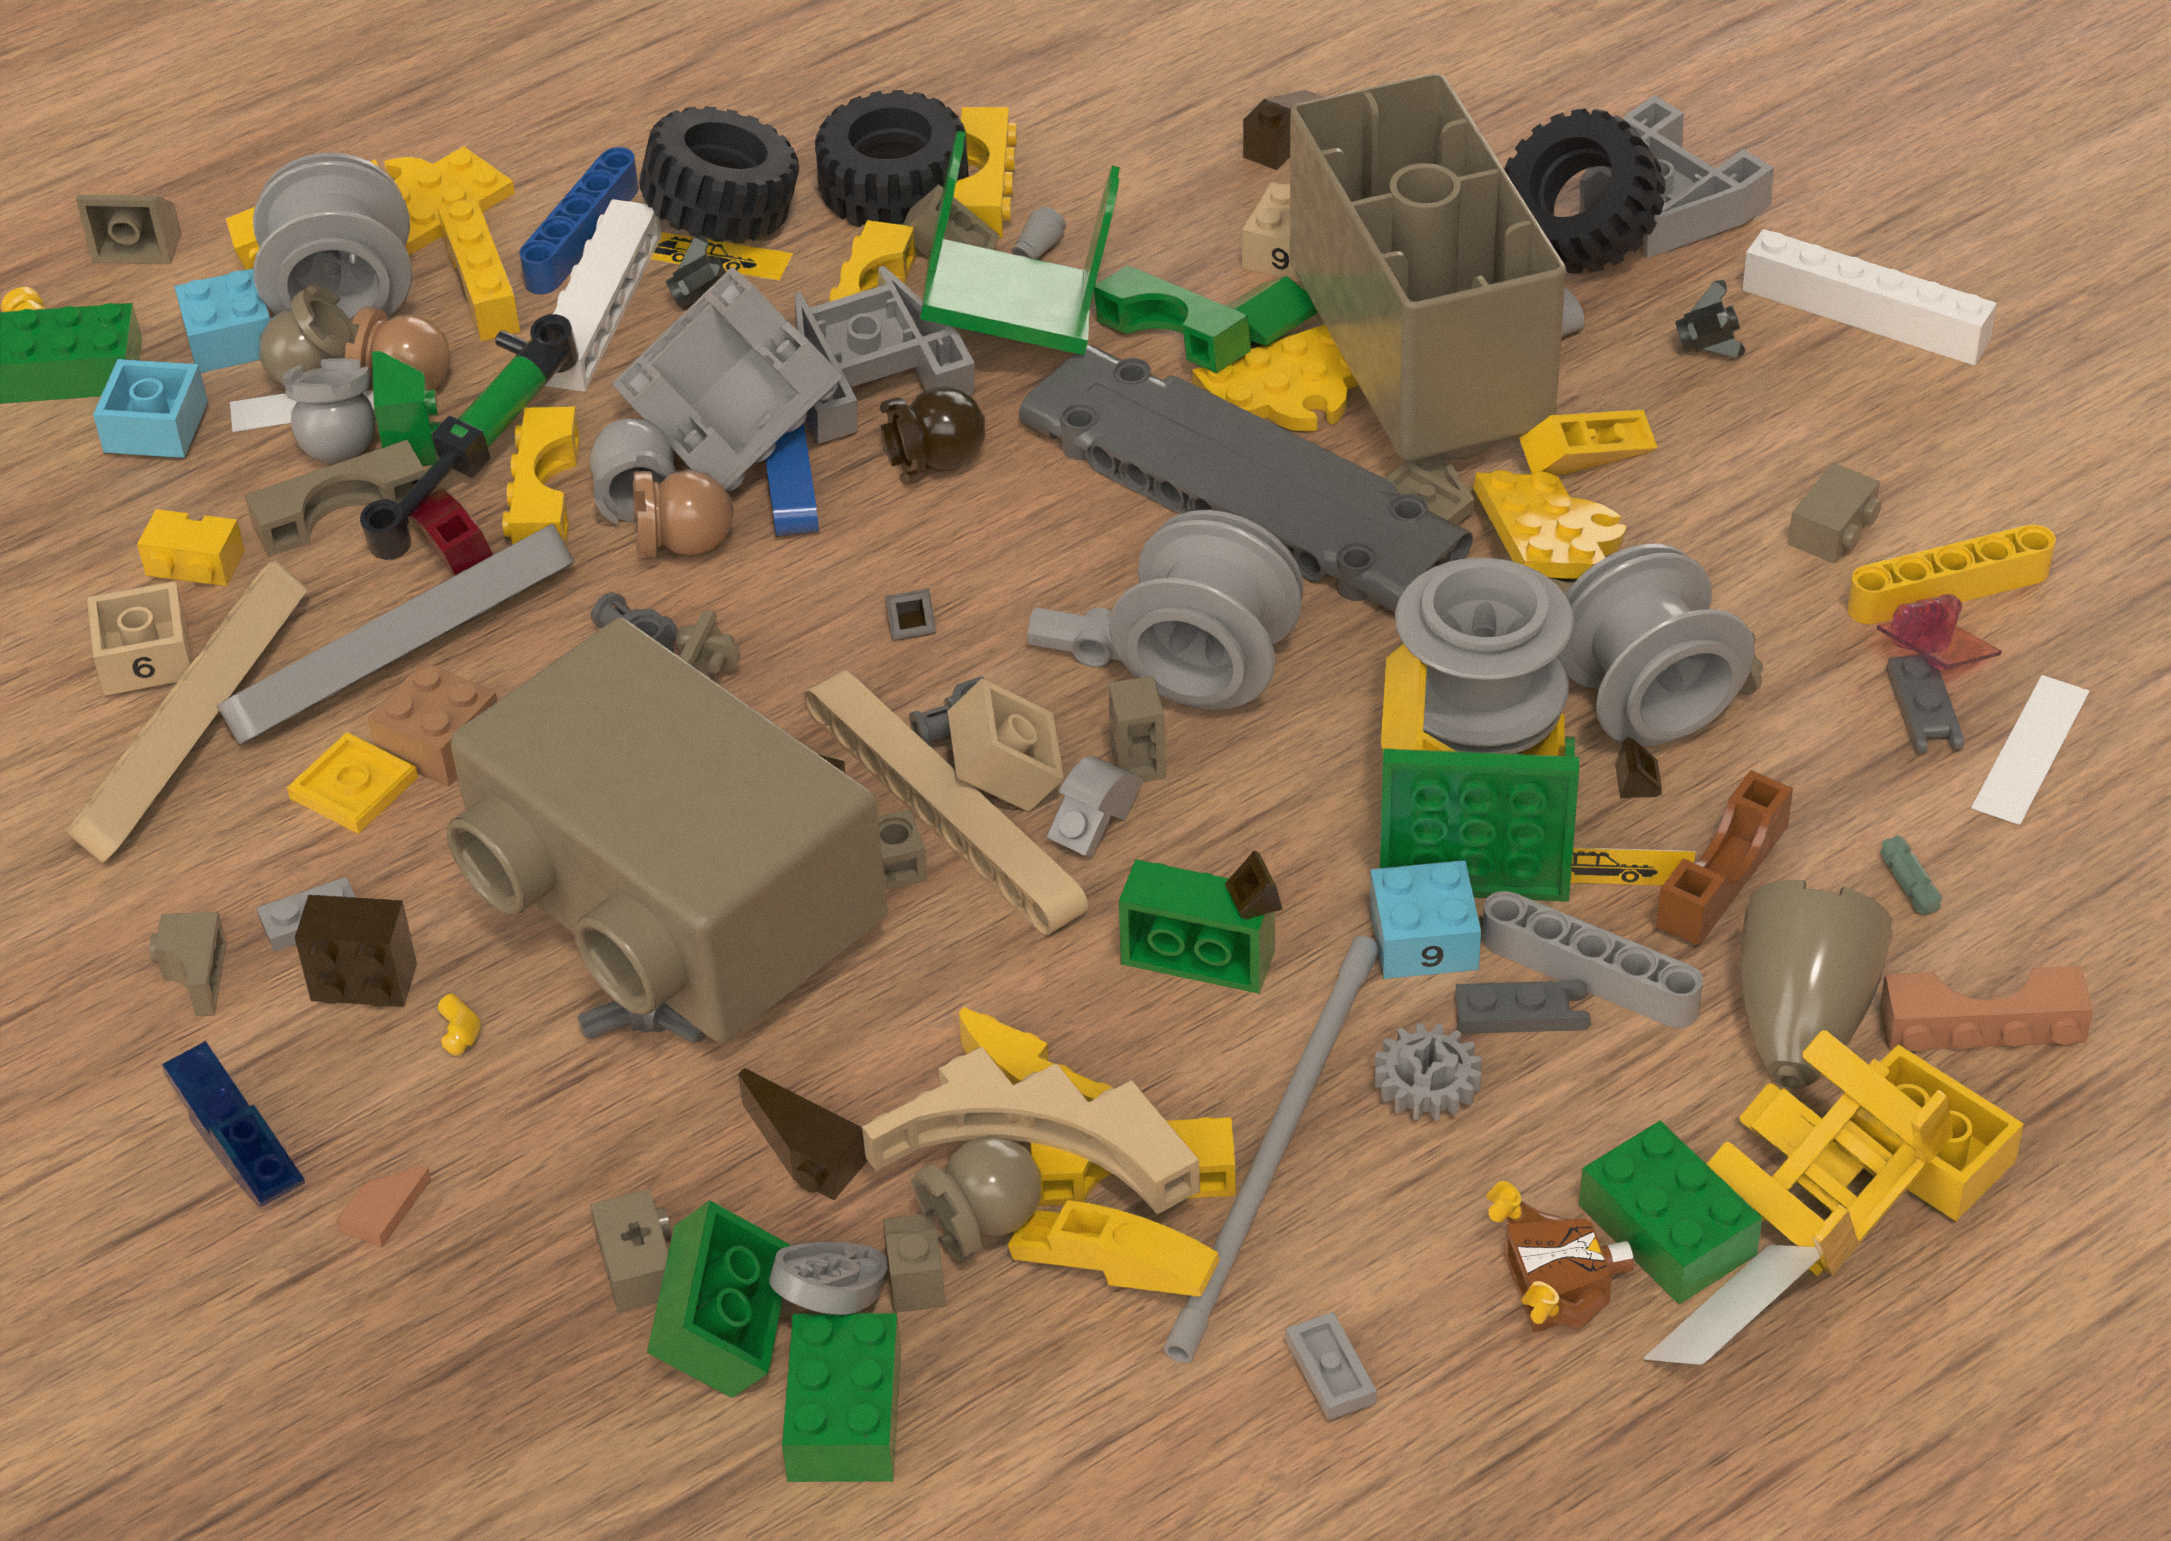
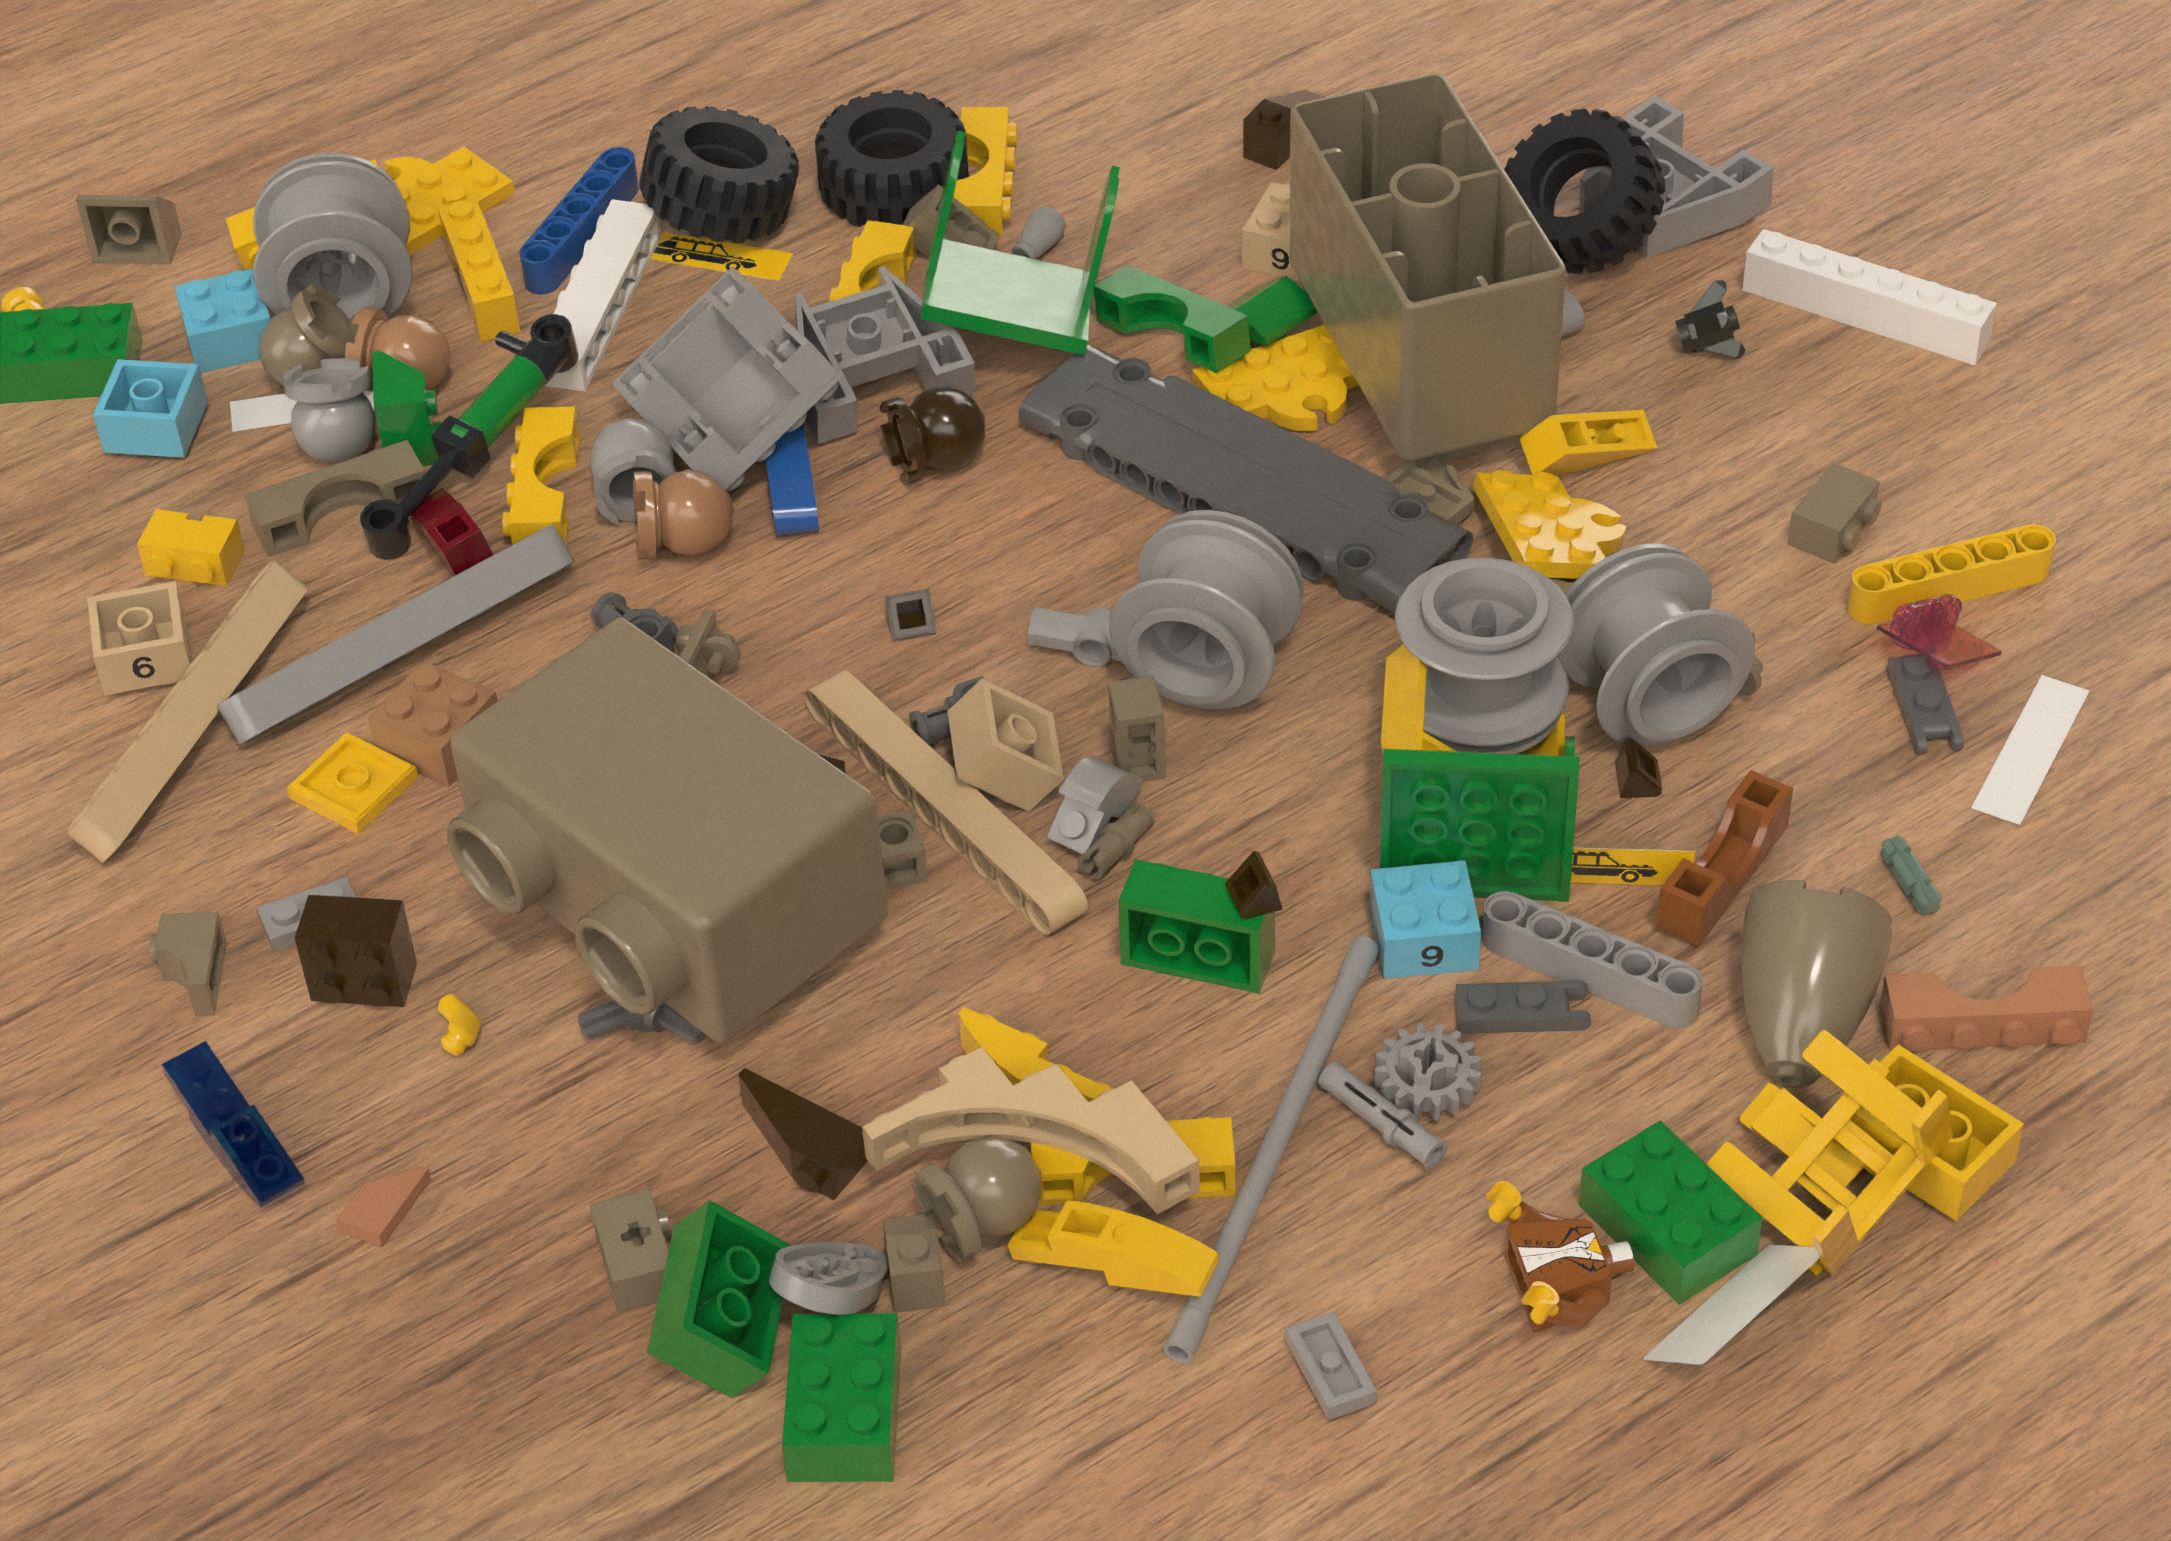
(695, 273): pearl dark grey rock -> none
(1116, 841): none -> dark tan pin
(1397, 1125): none -> light grey pin

